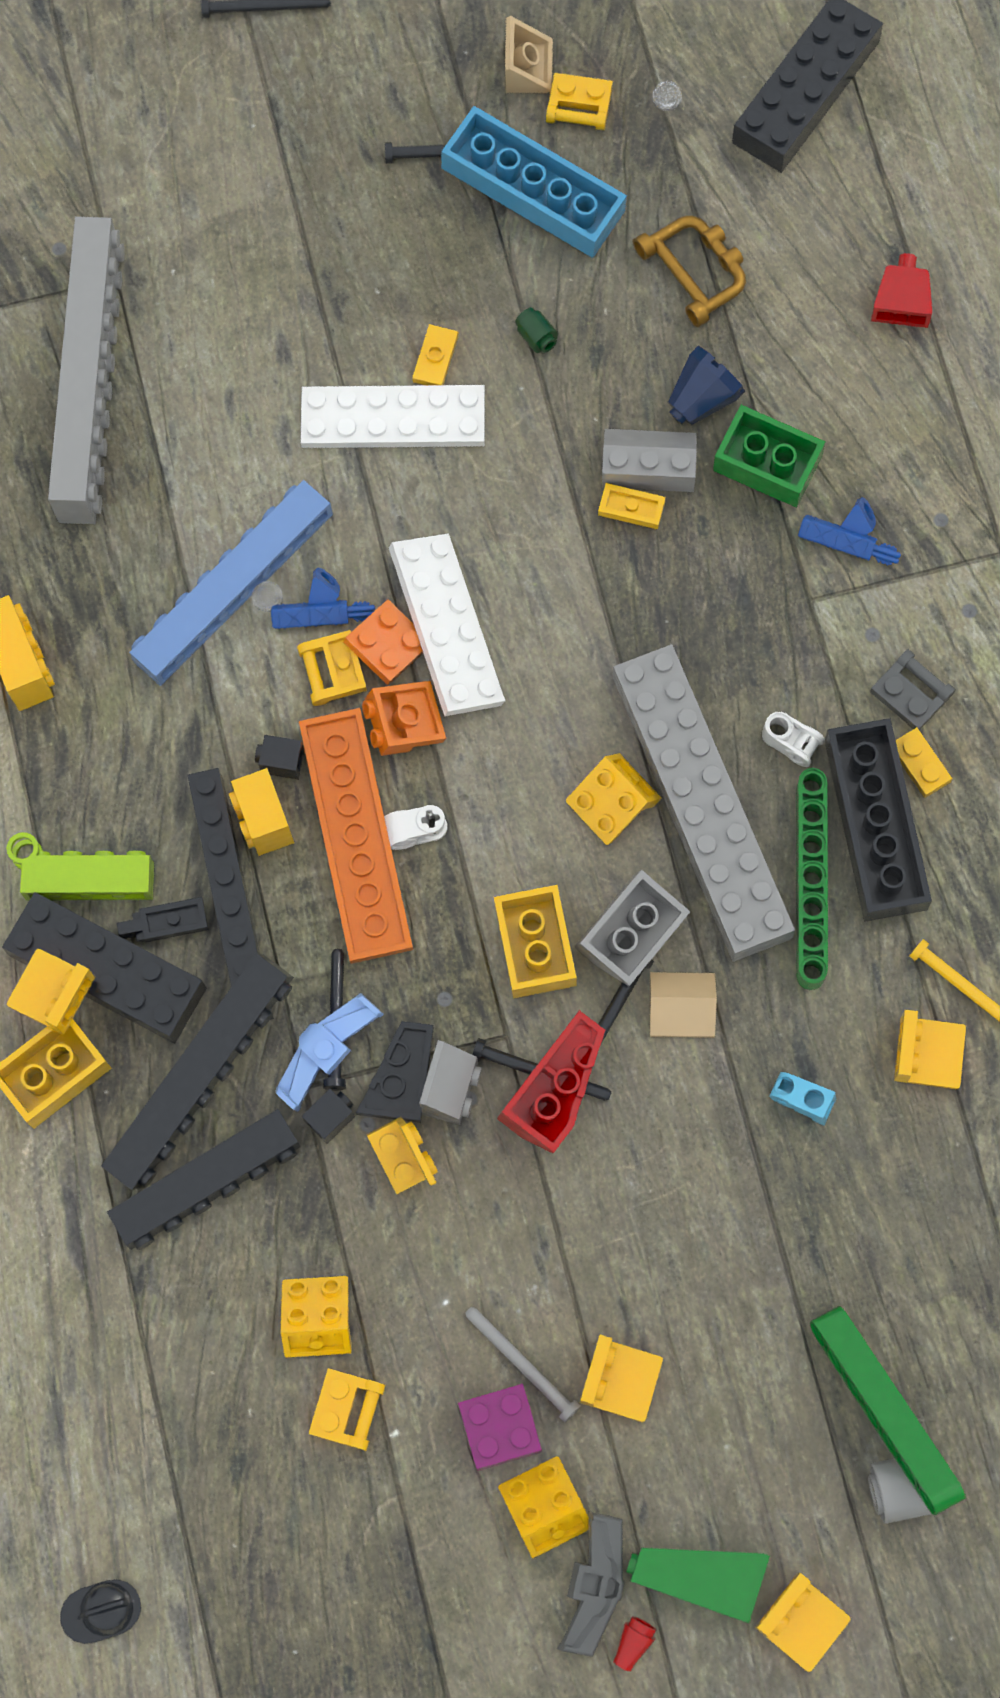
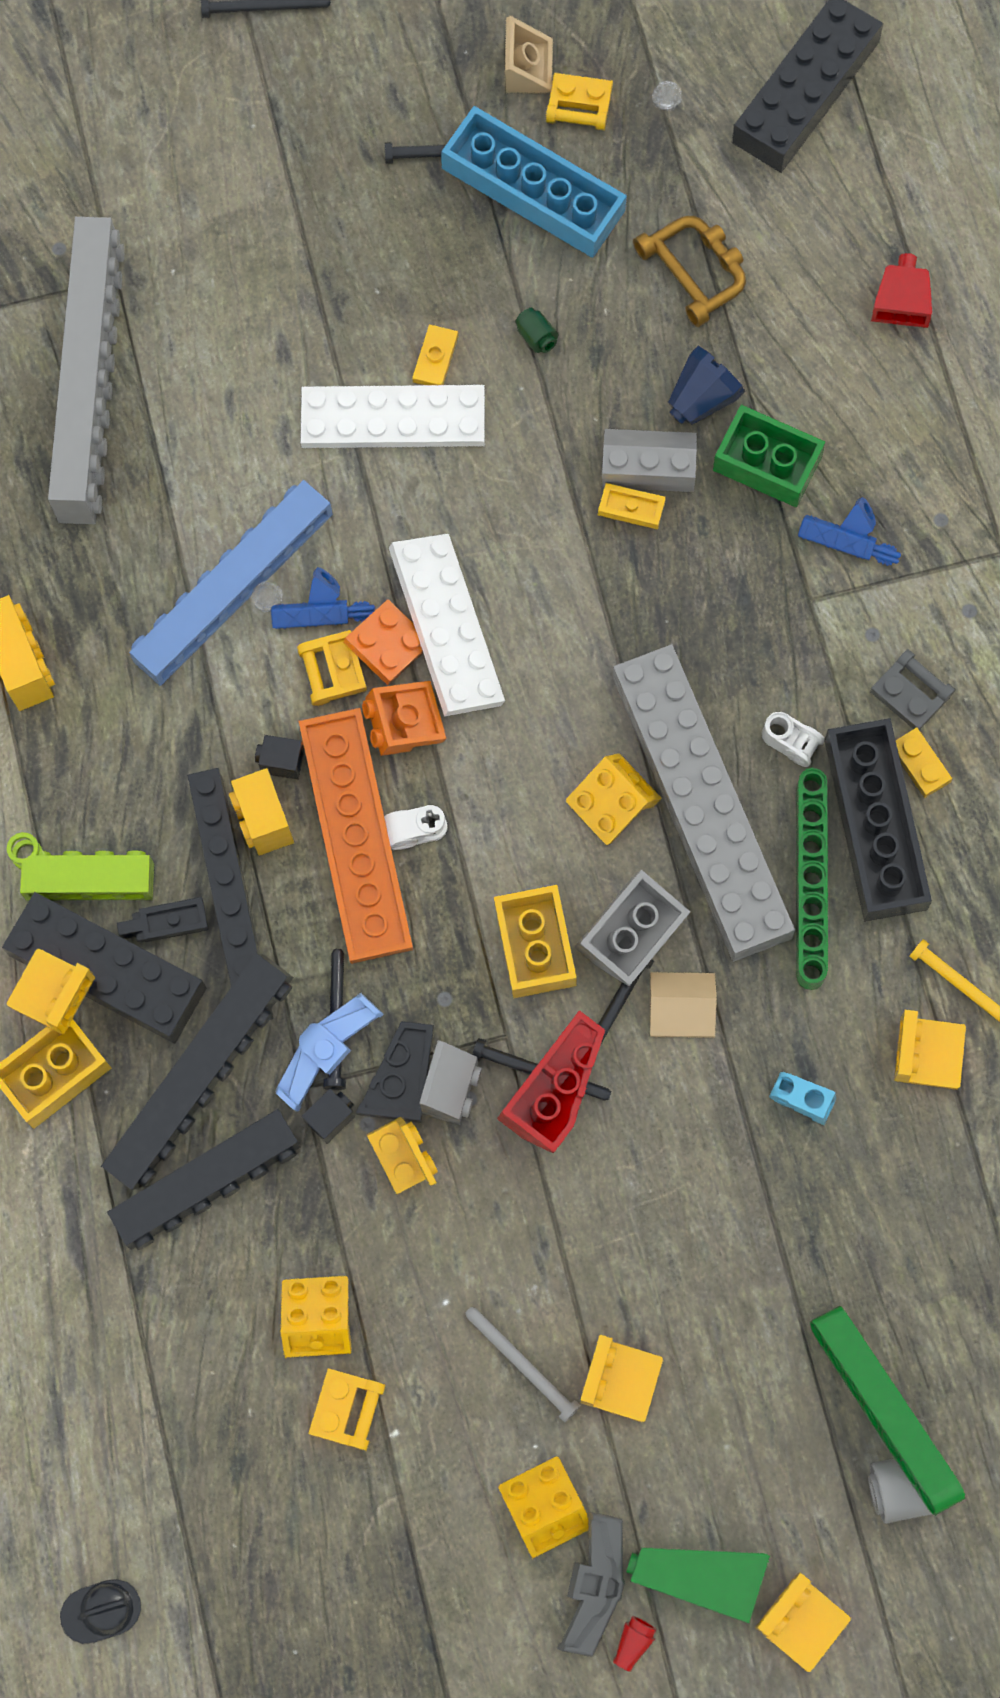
(500, 1427): magenta brick -> none

